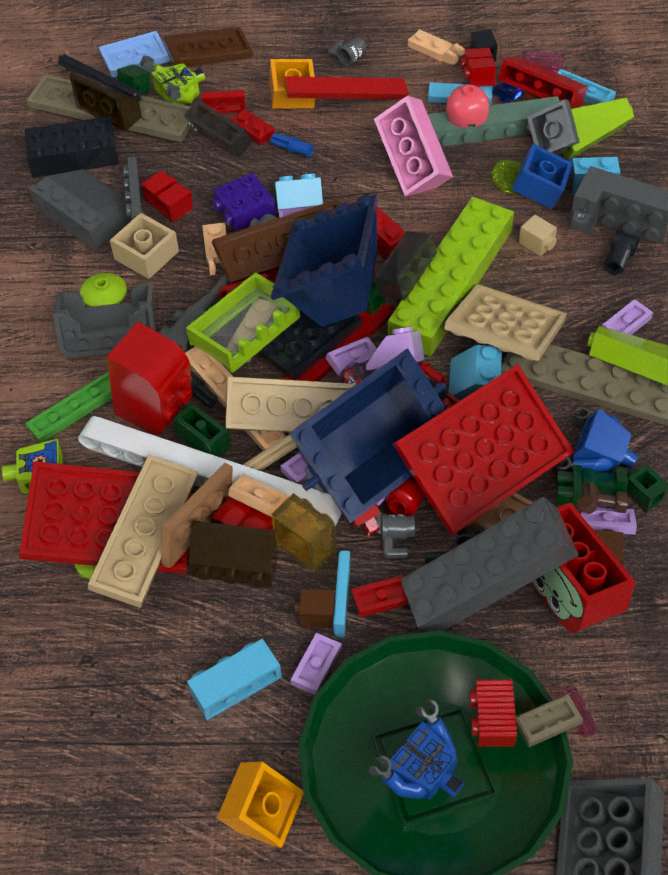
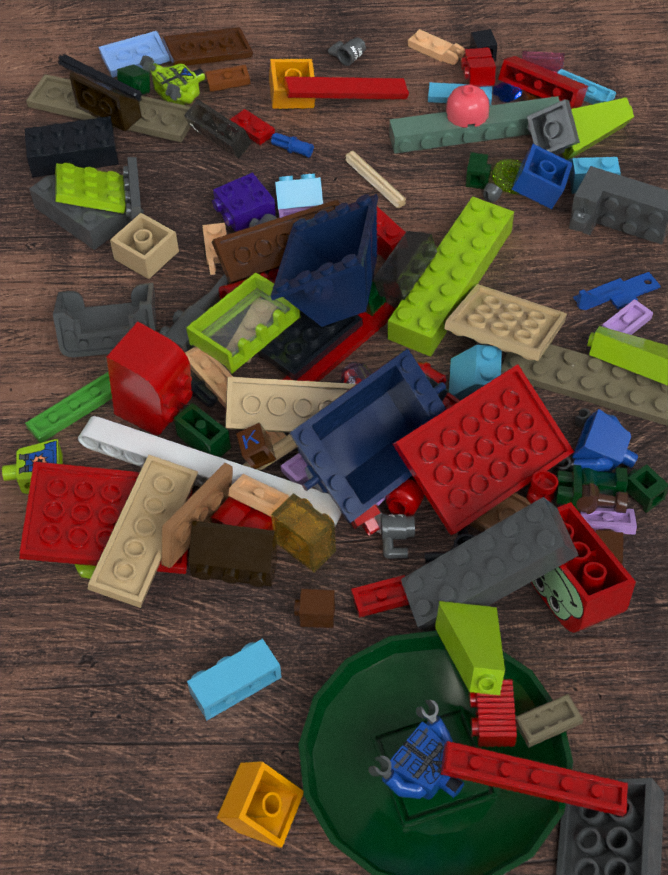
(89, 188): none -> lime plate
(103, 290): lime dish -> none
(167, 196): red piece -> none
(225, 101): red plate -> none
(227, 78): none -> dark orange plate
(256, 446): none -> reddish brown brick
(316, 664): lavender plate -> none
(341, 597): medium azure tile -> none
(358, 351): lavender plate -> none
(375, 179): none -> tan axle
(394, 345): lavender slope -> none
(413, 146): bright pink slope -> none
(473, 643): none -> lime slope
(478, 171): none -> dark green brick
(492, 192): none -> dark grey hinge
(534, 778): none -> red tile
(538, 235): tan brick -> none
(542, 485): none -> red wheel
(588, 725): clear pink piece -> none
(617, 292): none -> blue piece
(621, 249): black piece -> none

